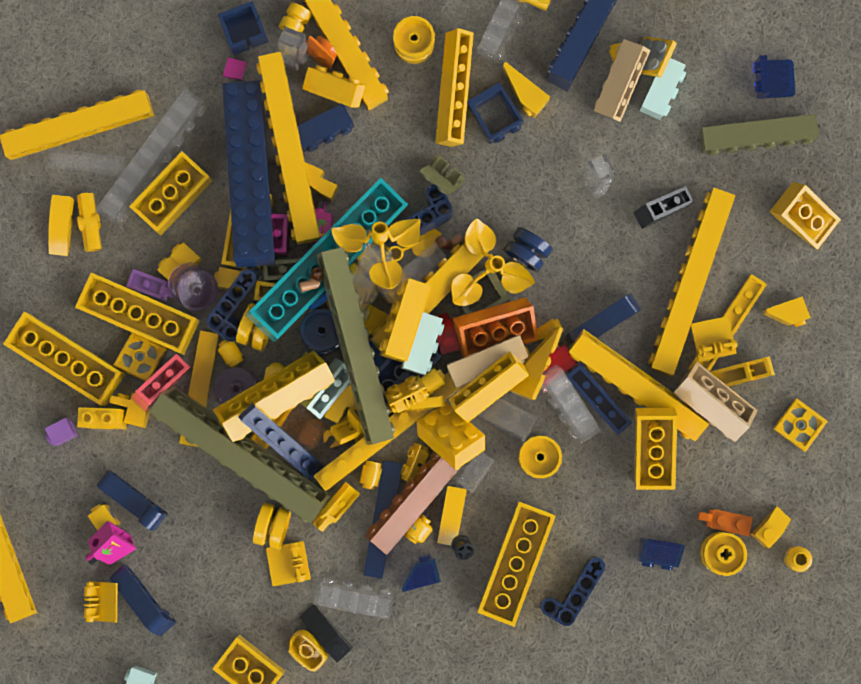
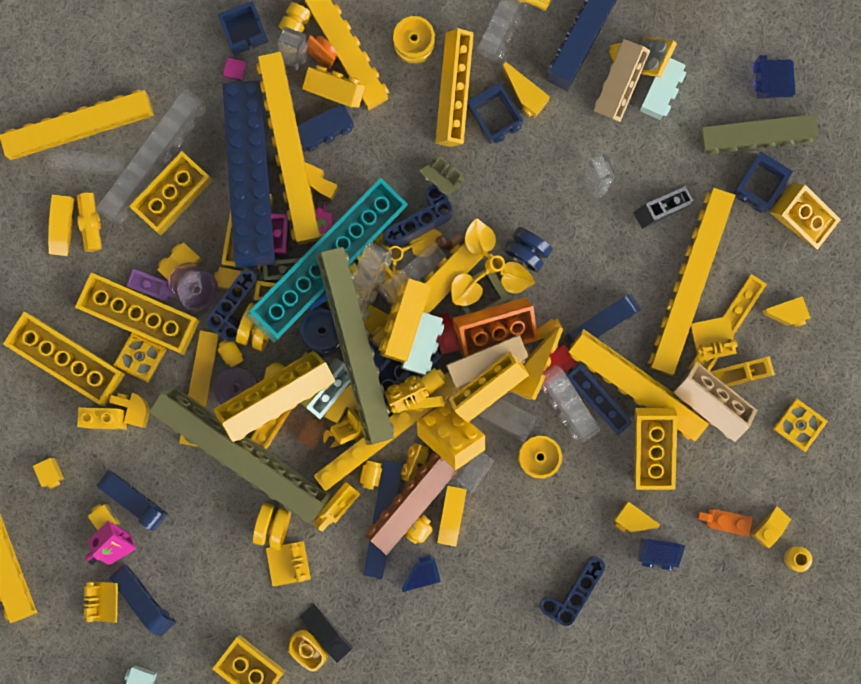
(48, 473): none -> yellow brick
(60, 432): medium lavender brick -> none
(162, 380): coral brick -> none
(280, 441): plate -> none
(314, 281): arm -> none
(354, 599): clear brick -> none
(404, 232): yellow plant -> none
(466, 549): black wheel -> none
(516, 564): yellow brick -> none
(633, 519): none -> yellow slope
(734, 557): yellow wheel -> none
(772, 166): none -> dark blue window

